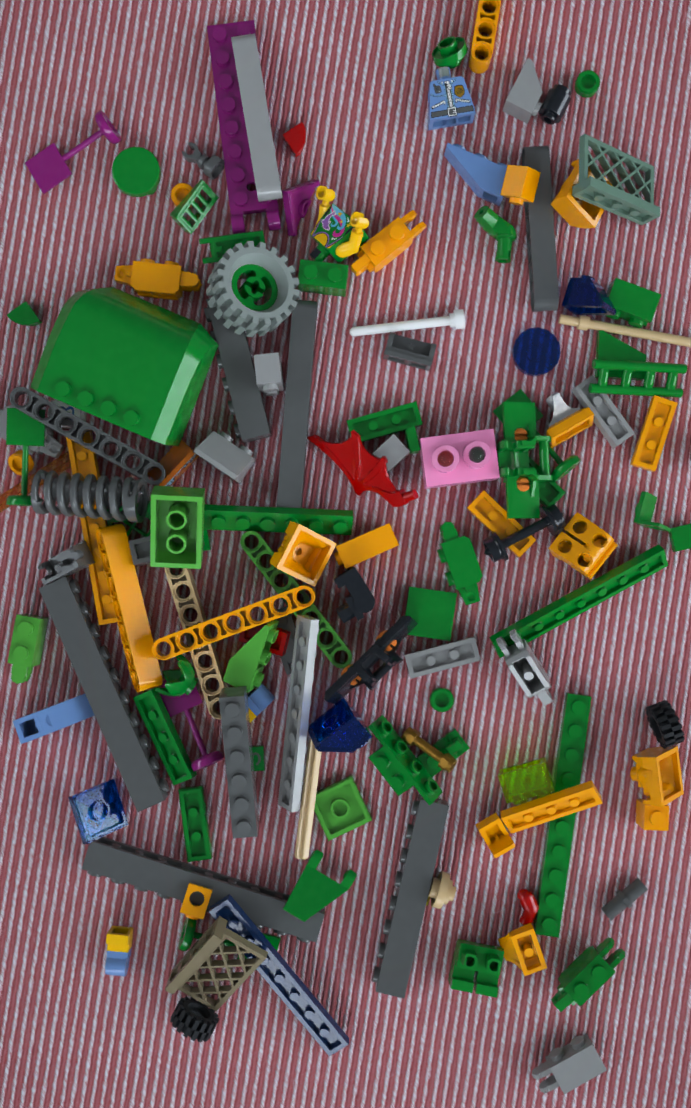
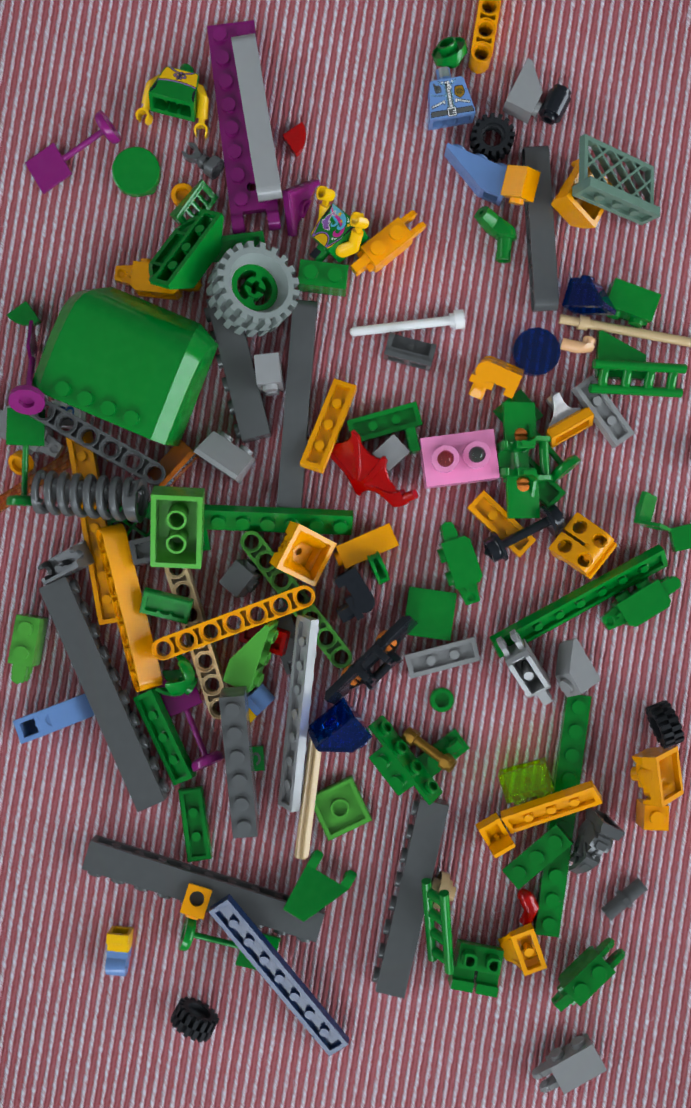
(27, 398): none -> magenta piece
(98, 811): clear blue tile -> none
(166, 605): none -> green plate
(177, 95): none -> torso
(188, 252): none -> green wedge
(200, 957): dark tan fence -> none
(241, 578): none -> dark grey brick
(328, 426): none -> light orange plate
(378, 568): none -> green piece
(442, 918): none -> green bar
(494, 124): none -> black tyre
(494, 371): none -> light orange hips
(538, 856): none -> green plate
(574, 346): none -> light nougat arm
(574, 669): none -> light grey slope
(587, 83): green tile -> none
(593, 840): none -> dark grey piece
(641, 603): none -> green hinge
(653, 433): light orange plate -> none

